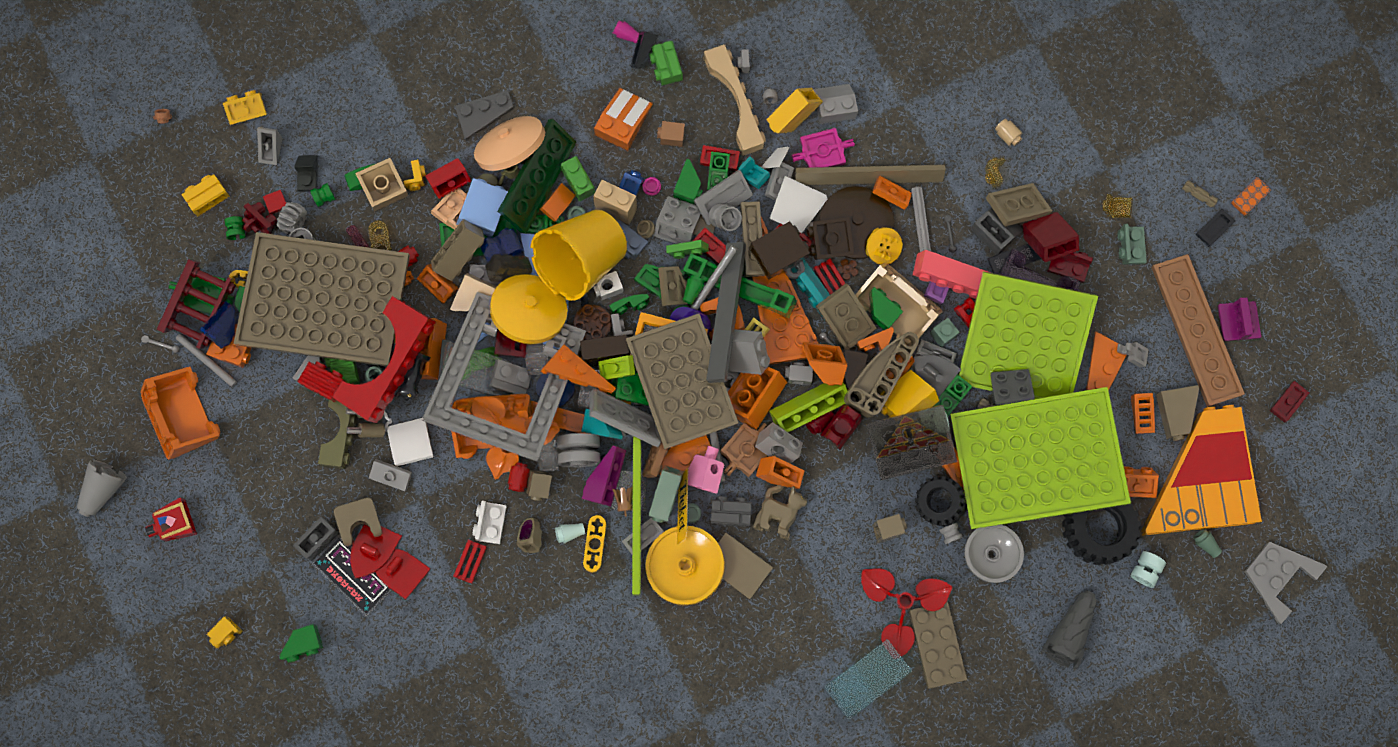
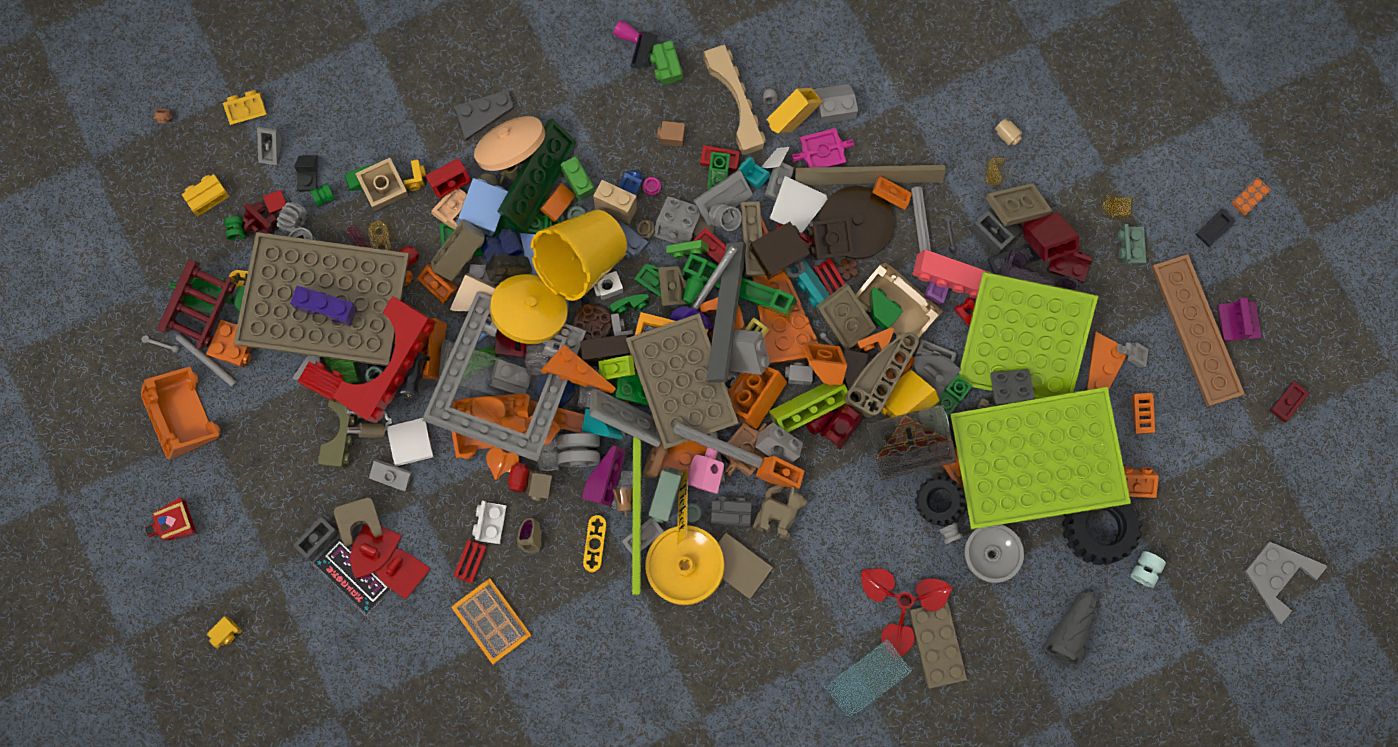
(98, 487): light grey cone -> none
(221, 326): clear blue slope -> none
(301, 642): green slope -> none
(326, 305): none -> dark purple arch
(491, 621): none -> clear piece
(569, 532): light aqua cone -> none
(622, 119): orange slope -> none
(688, 184): green slope -> none
(717, 445): none -> light grey axle
(743, 61): light grey plate -> none
(887, 237): yellow plate -> none
(889, 528): dark tan brick -> none
(944, 332): sand green brick -> none
(1178, 411): dark tan slope -> none
(1200, 193): dark tan axle -> none
(1206, 541): sand green cone -> none
(1209, 479): light orange slope -> none

